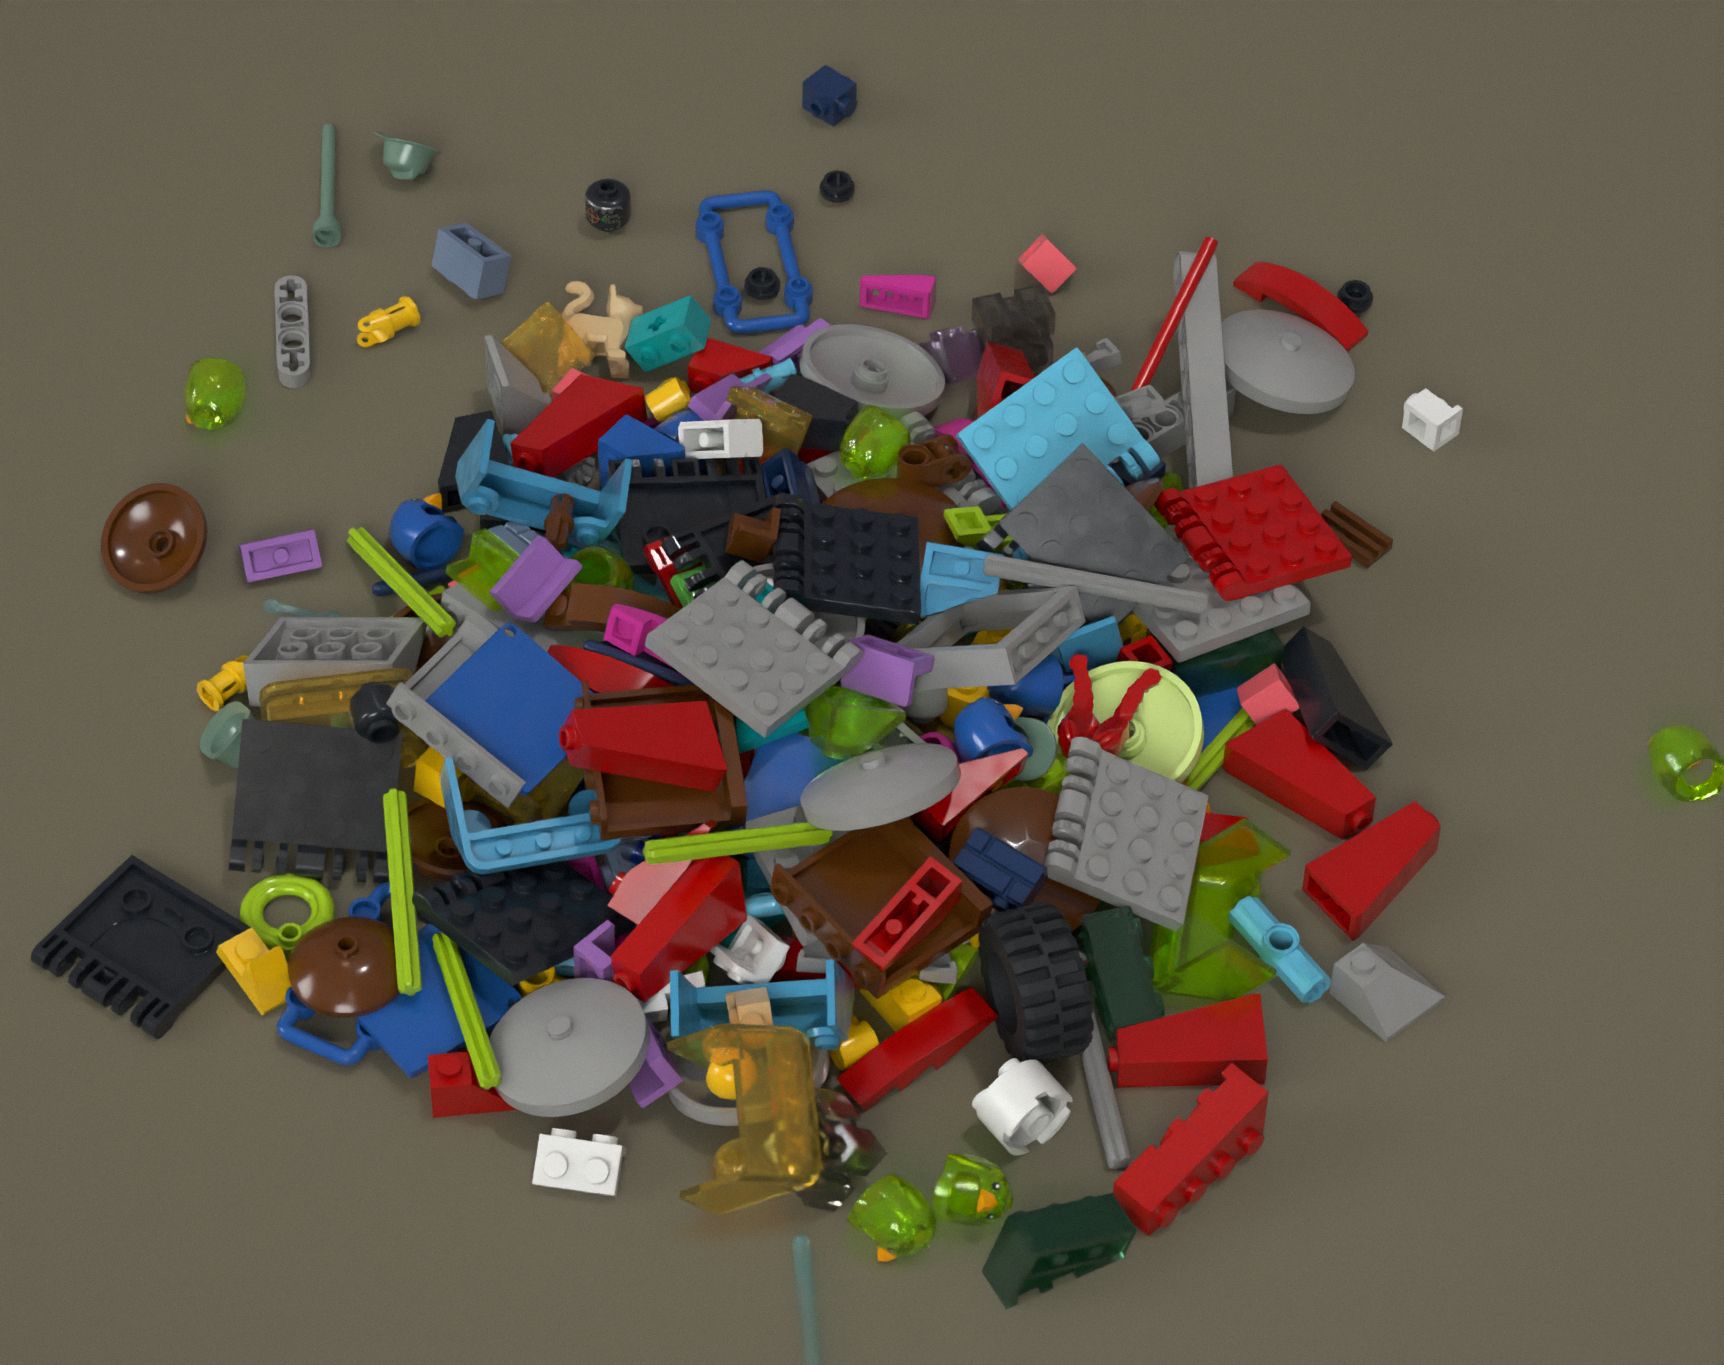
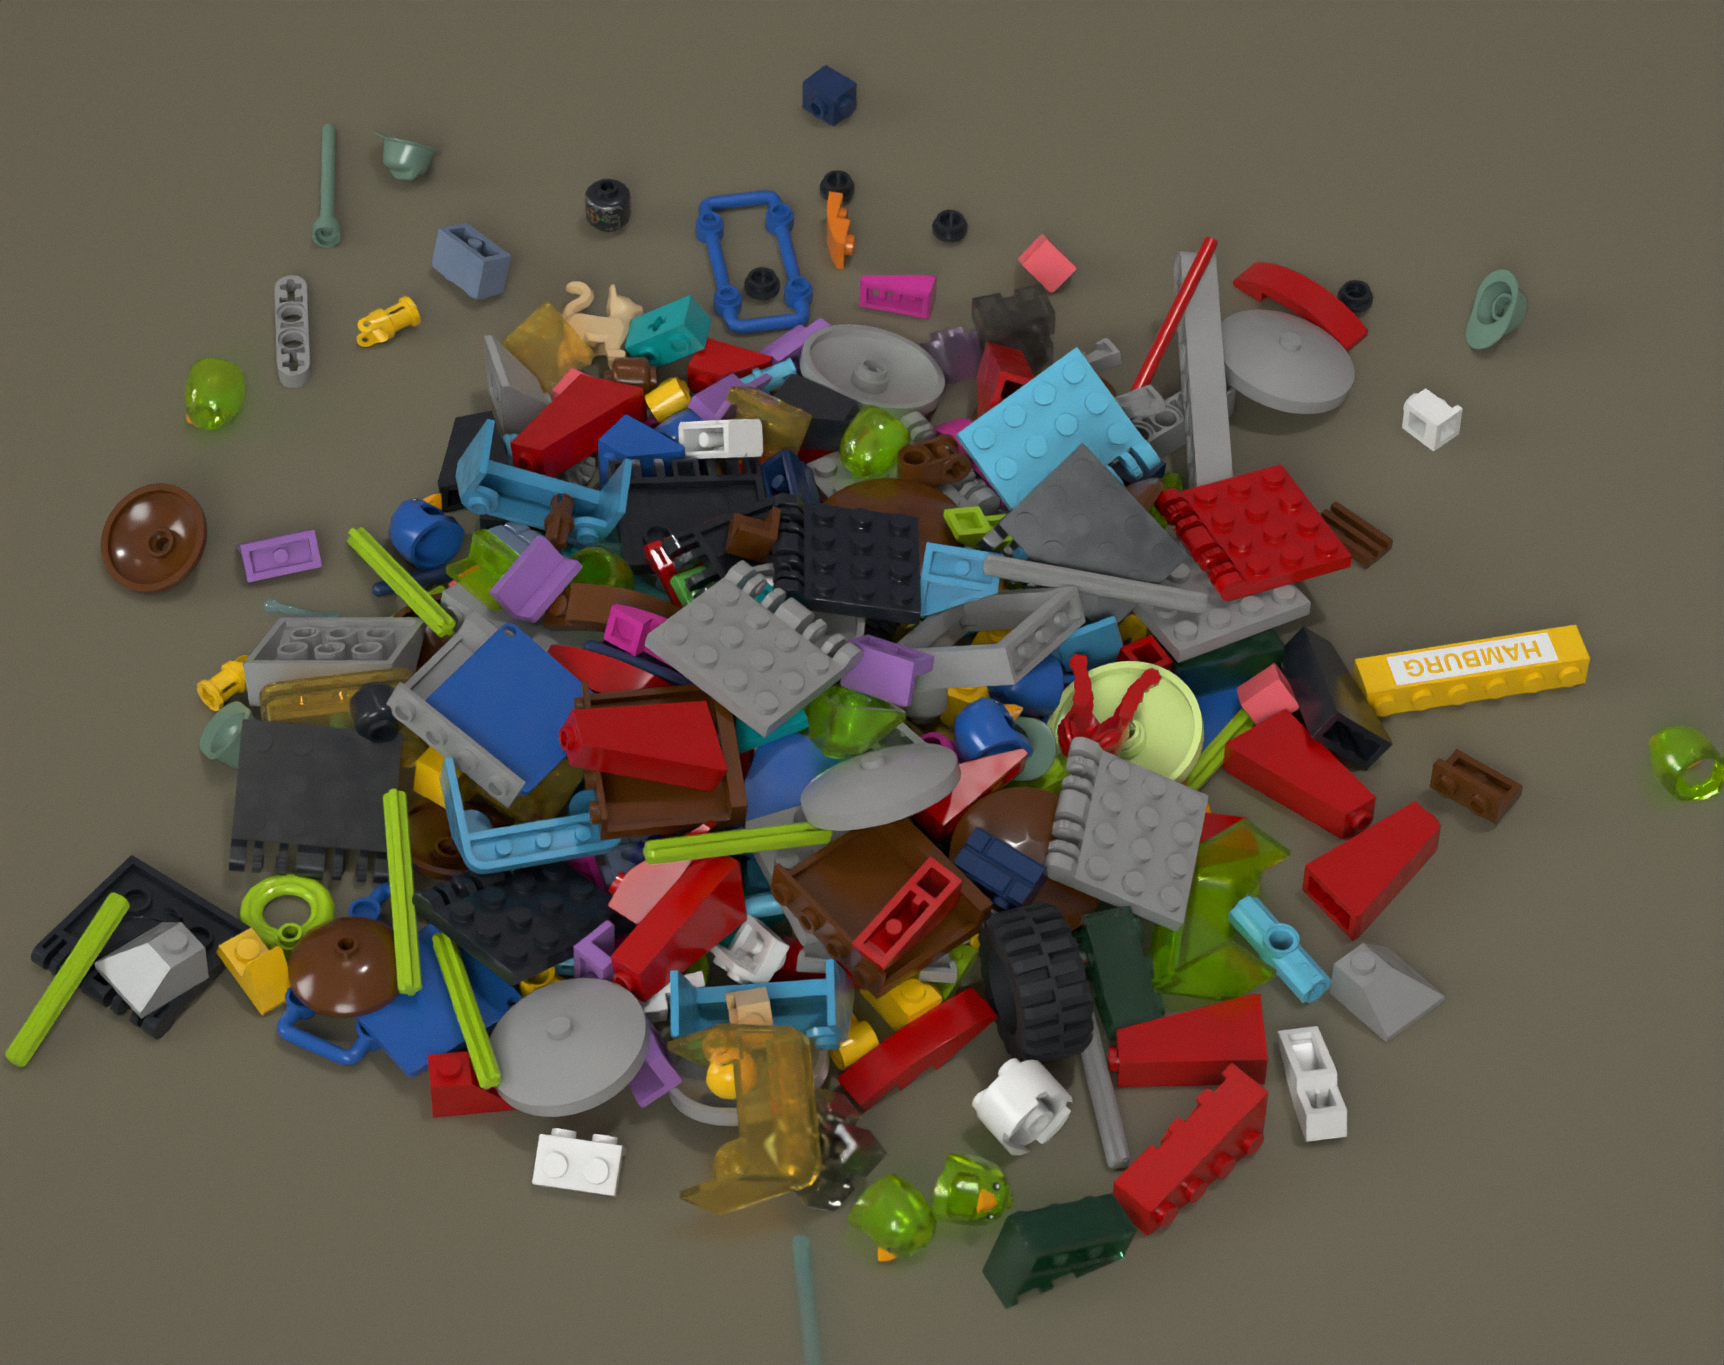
(67, 980): none -> lime axle
(155, 967): none -> light grey slope
(634, 372): none -> reddish brown head
(839, 239): none -> orange slope
(950, 226): none -> black plate
(1313, 1084): none -> white slope
(1472, 670): none -> yellow brick
(1475, 786): none -> reddish brown bracket
(1497, 310): none -> sand green piece

